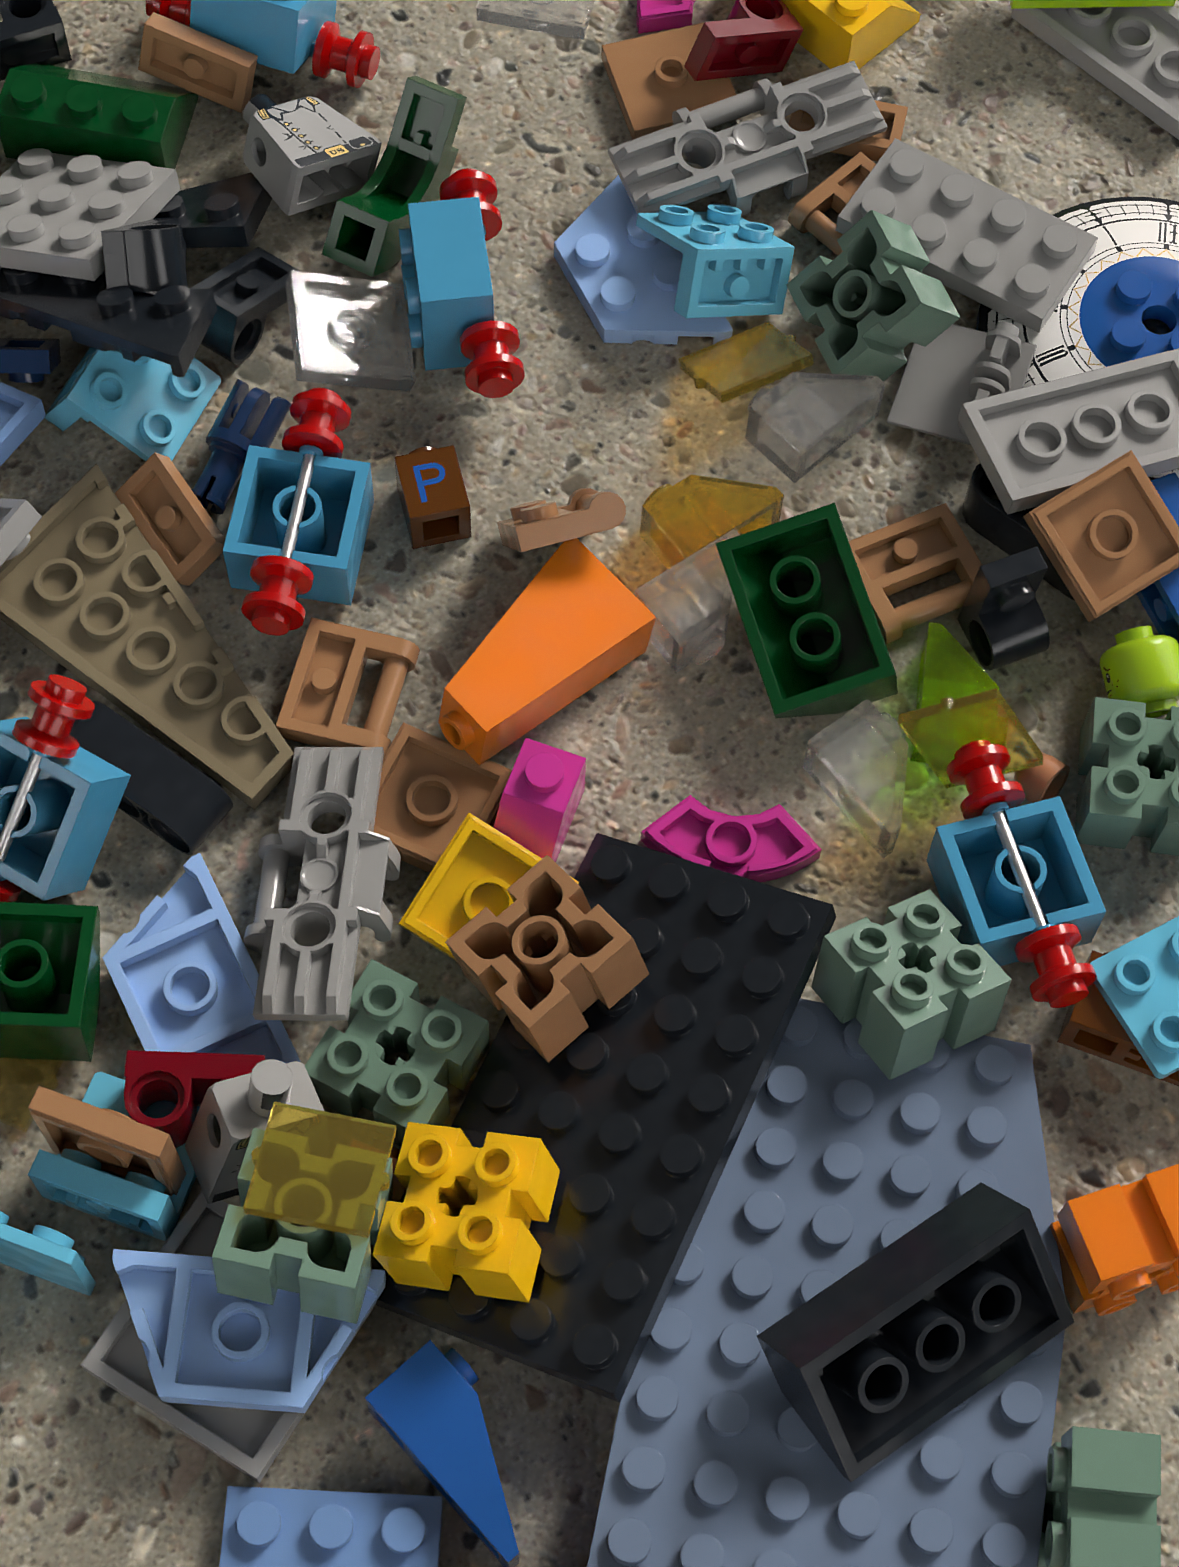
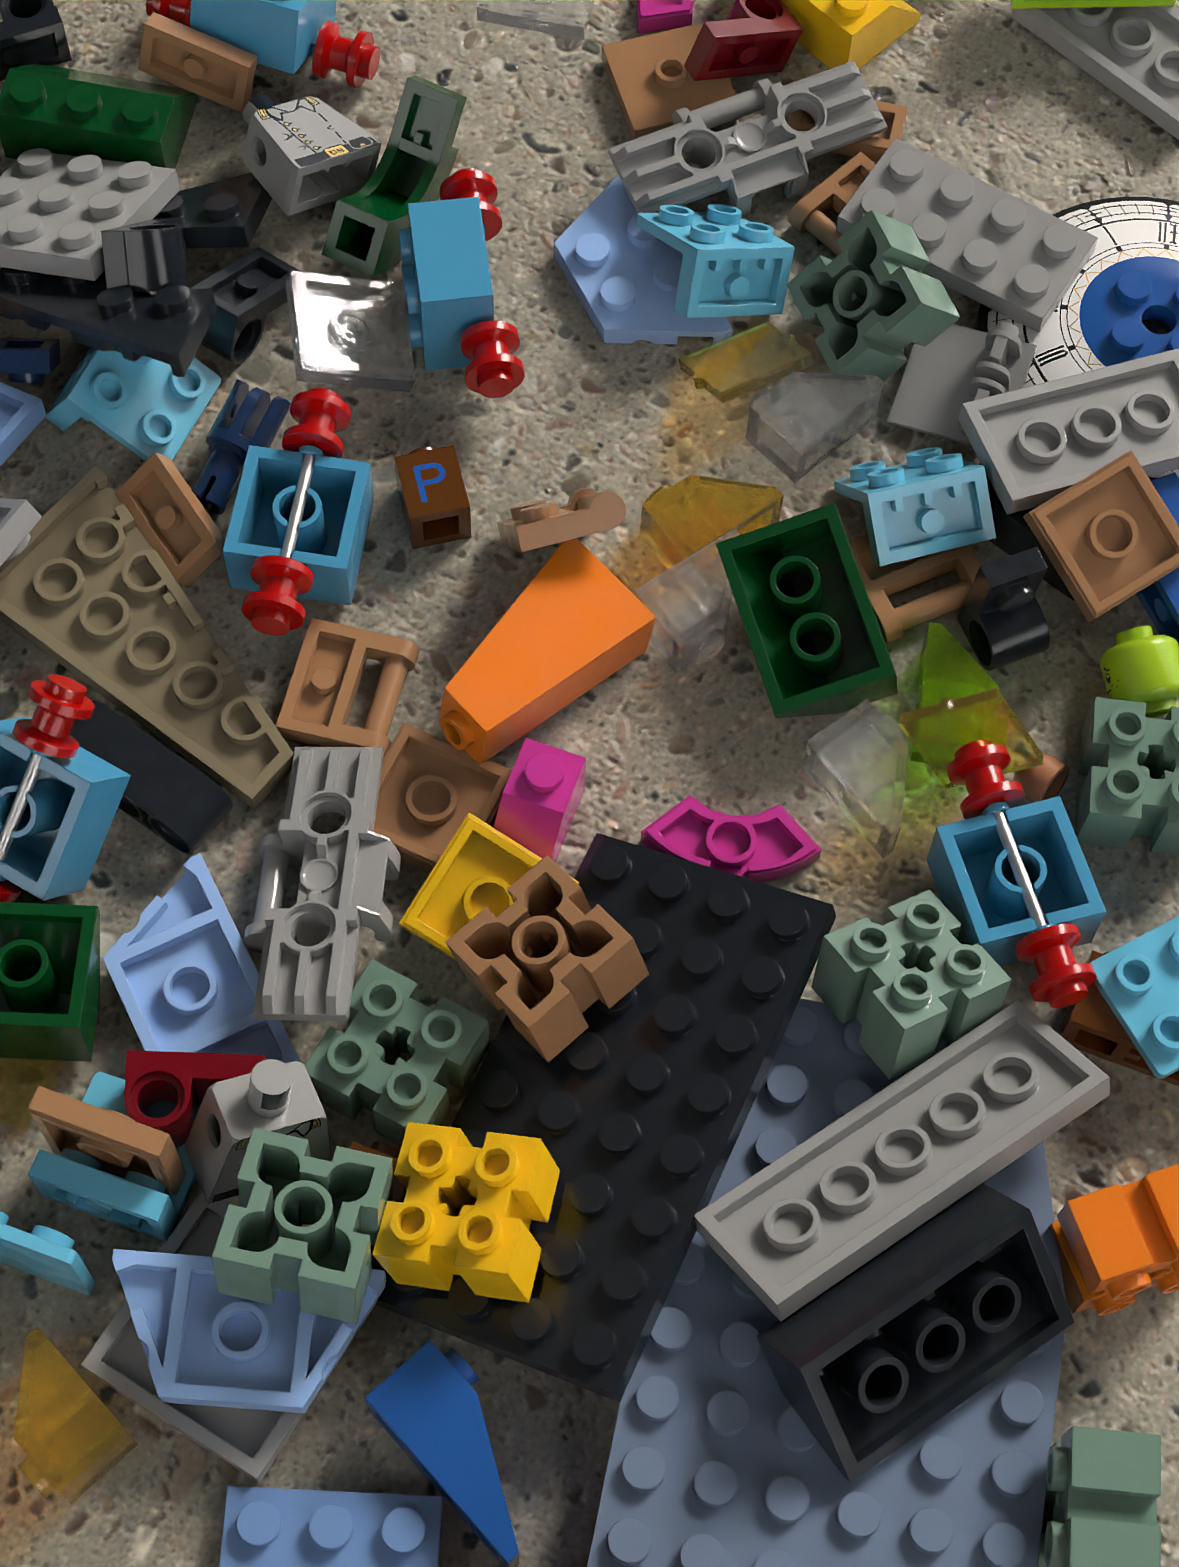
(63, 1425): none -> clear yellow slope
(320, 1169): clear yellow piece -> none
(900, 1158): none -> light grey plate
(921, 504): none -> medium azure bracket

